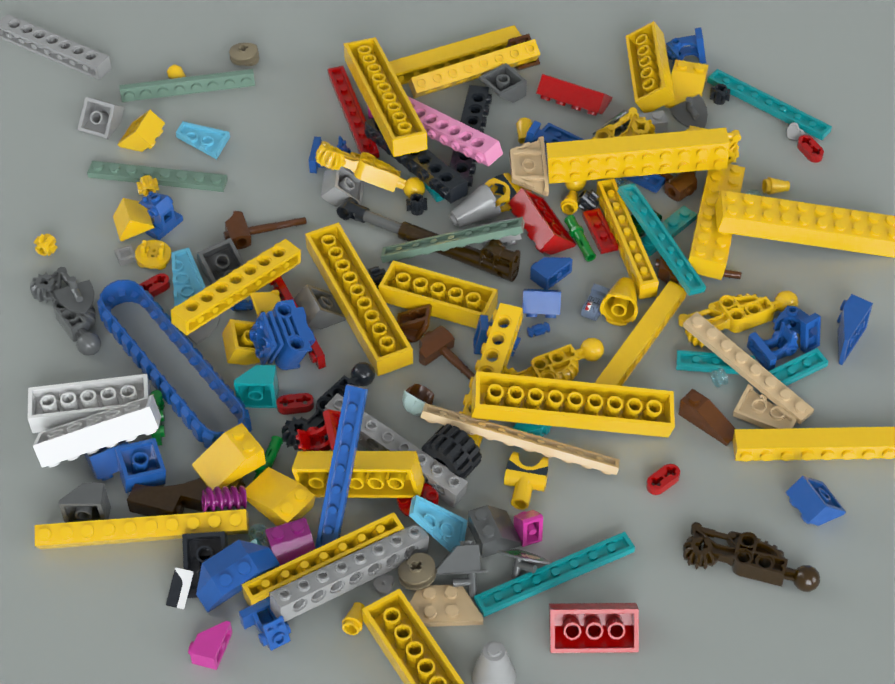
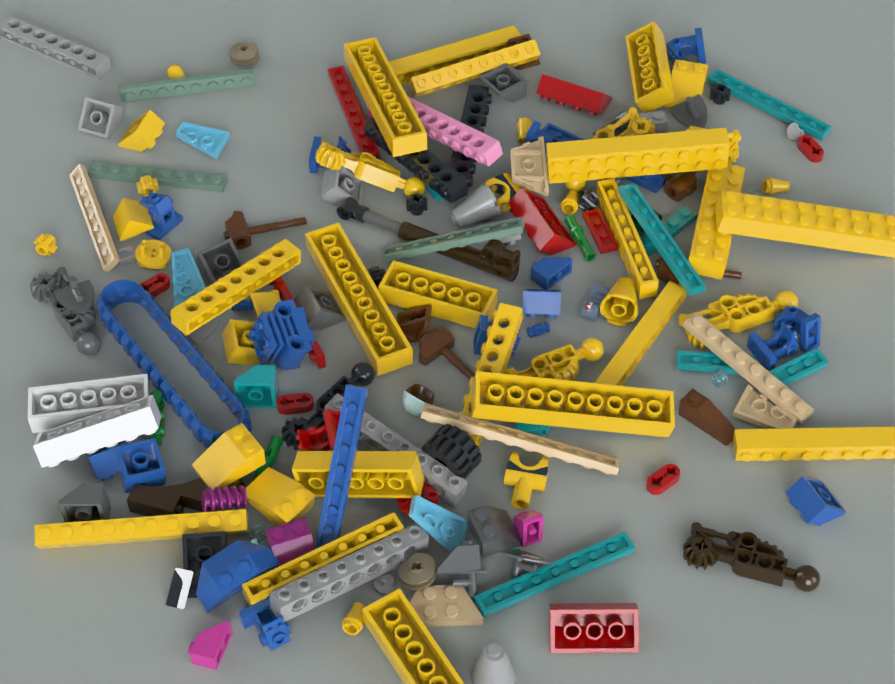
(94, 218): none -> tan plate
(852, 324): blue slope -> none

